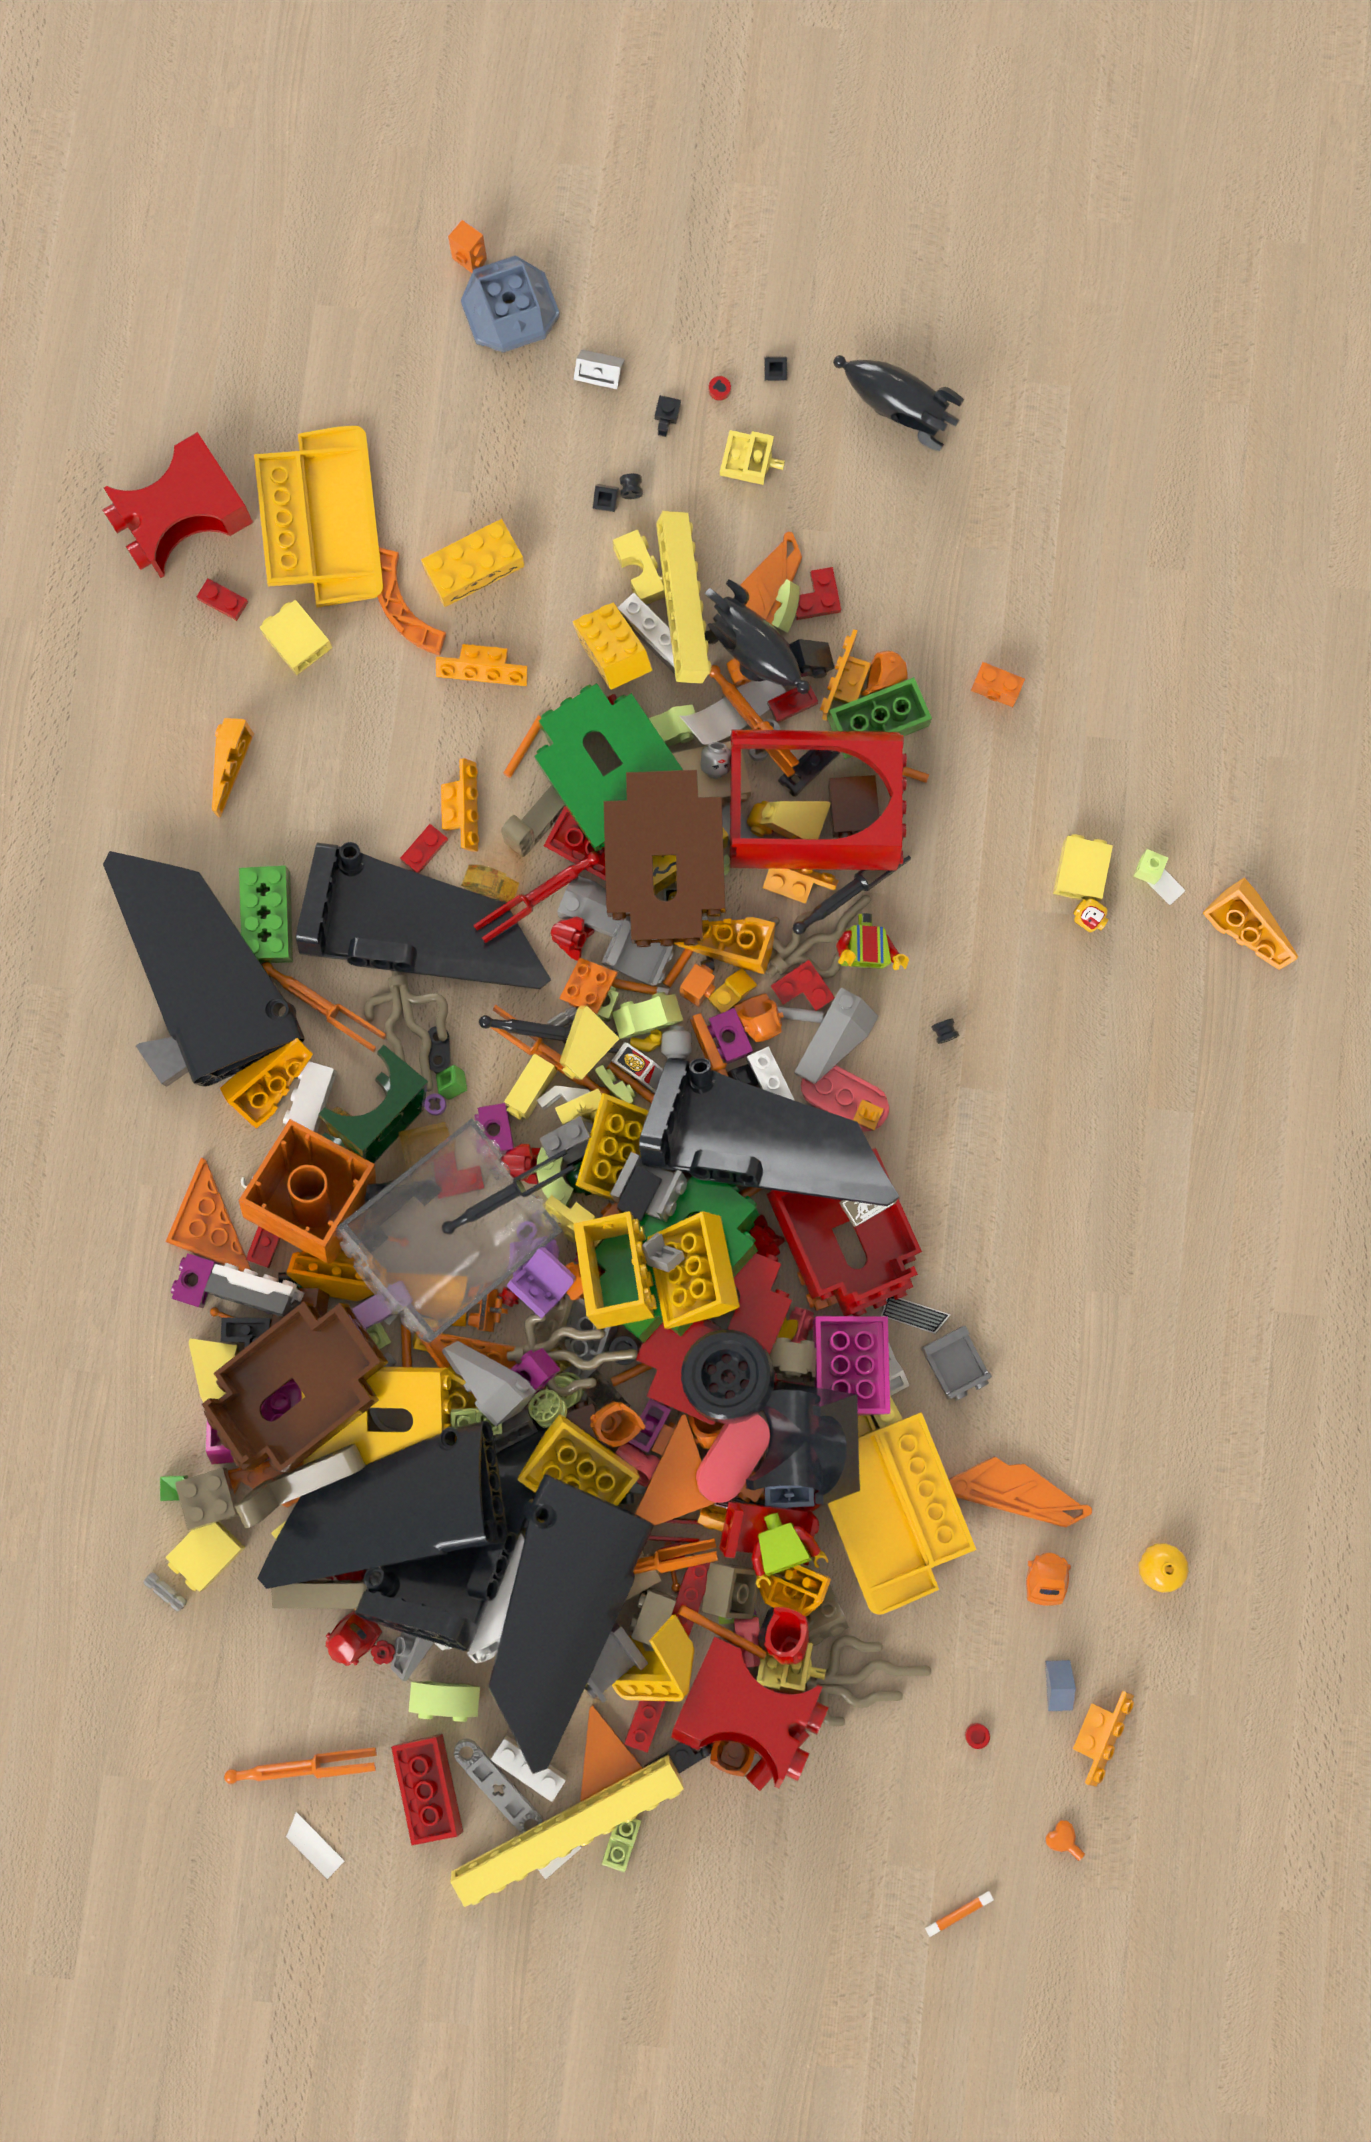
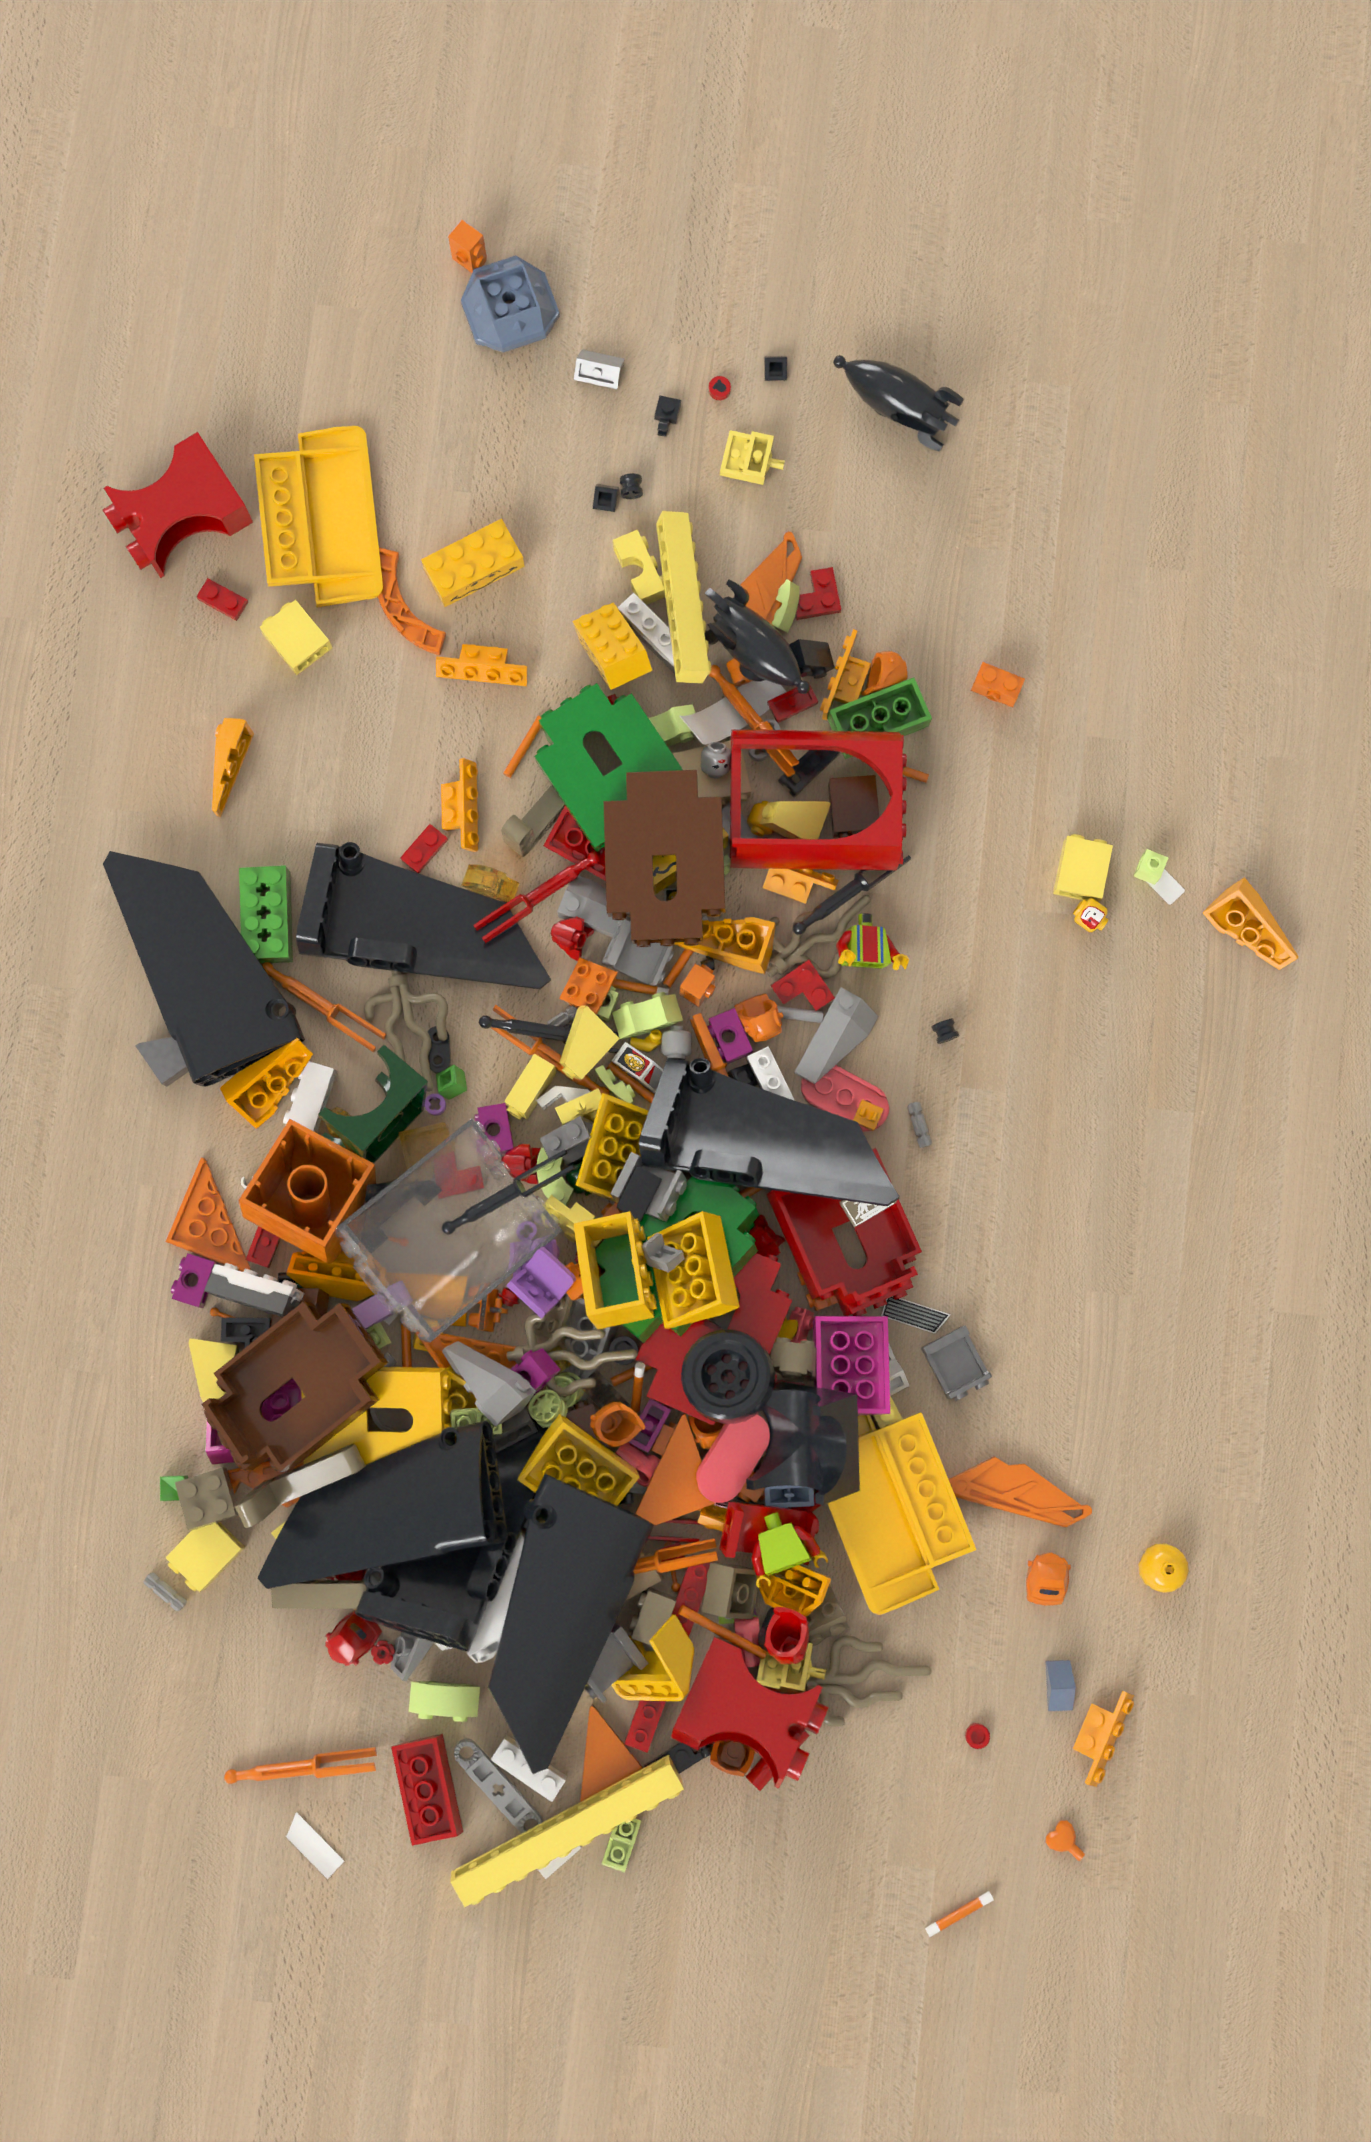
(637, 1387): none -> orange bar
(732, 991): yellow slope -> none
(919, 1124): none -> light grey axle

